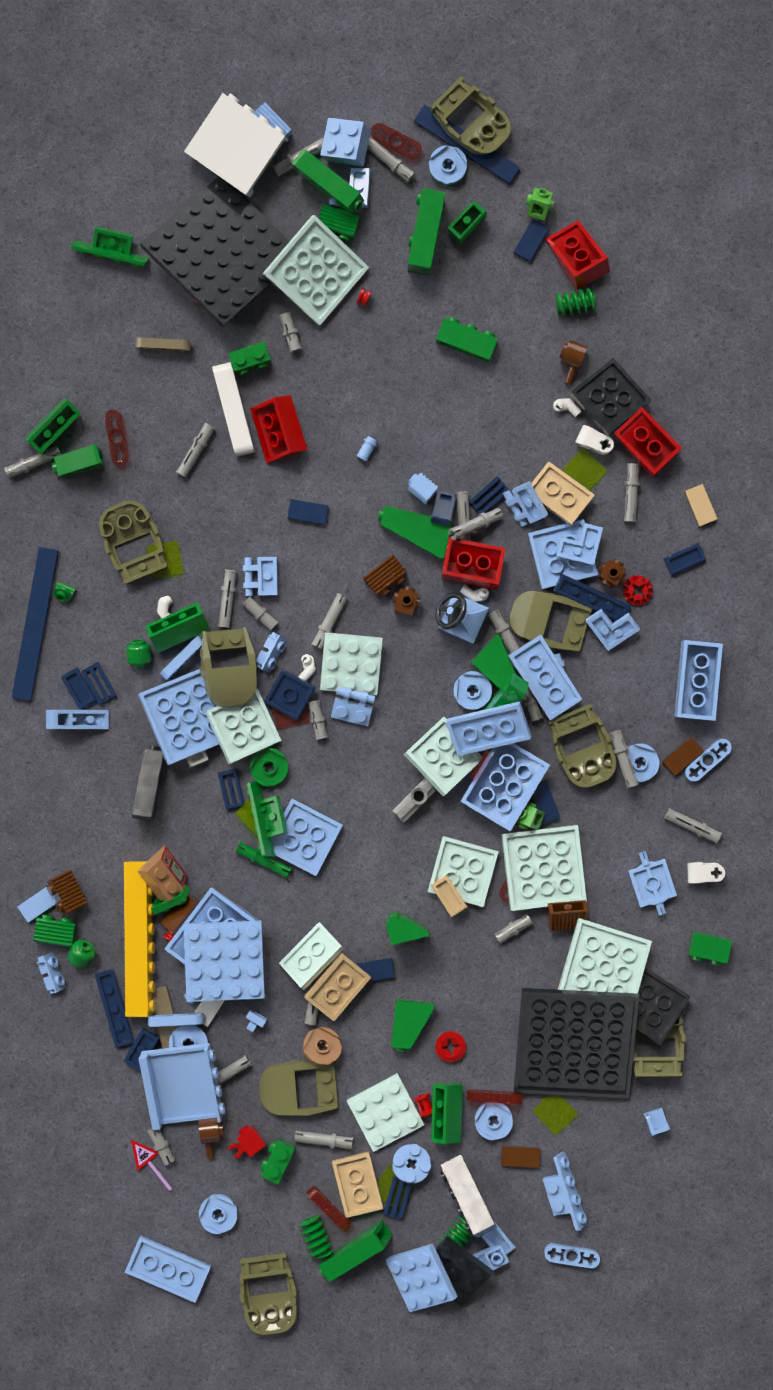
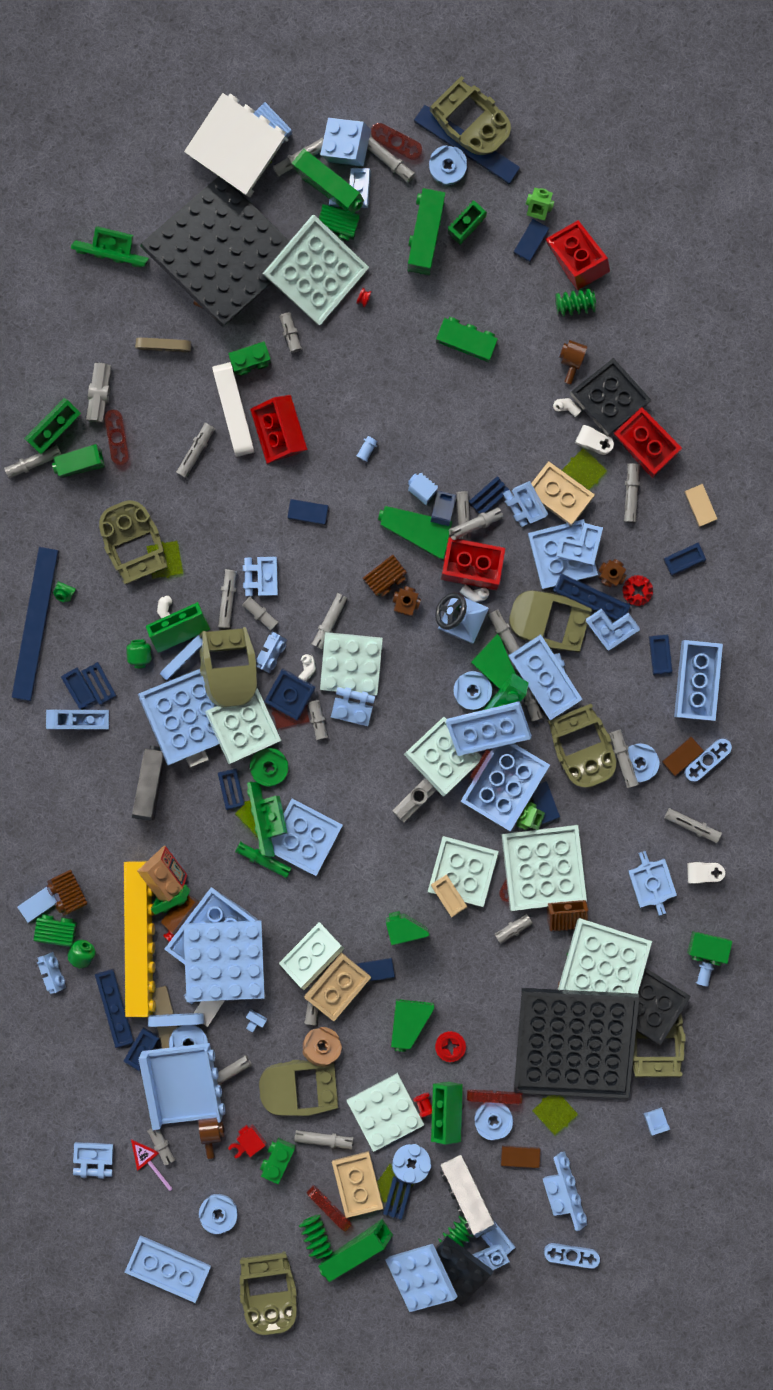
(93, 1154): none -> light blue plate
(98, 392): none -> light grey piece
(660, 654): none -> dark blue tile
(705, 973): none -> light blue pin

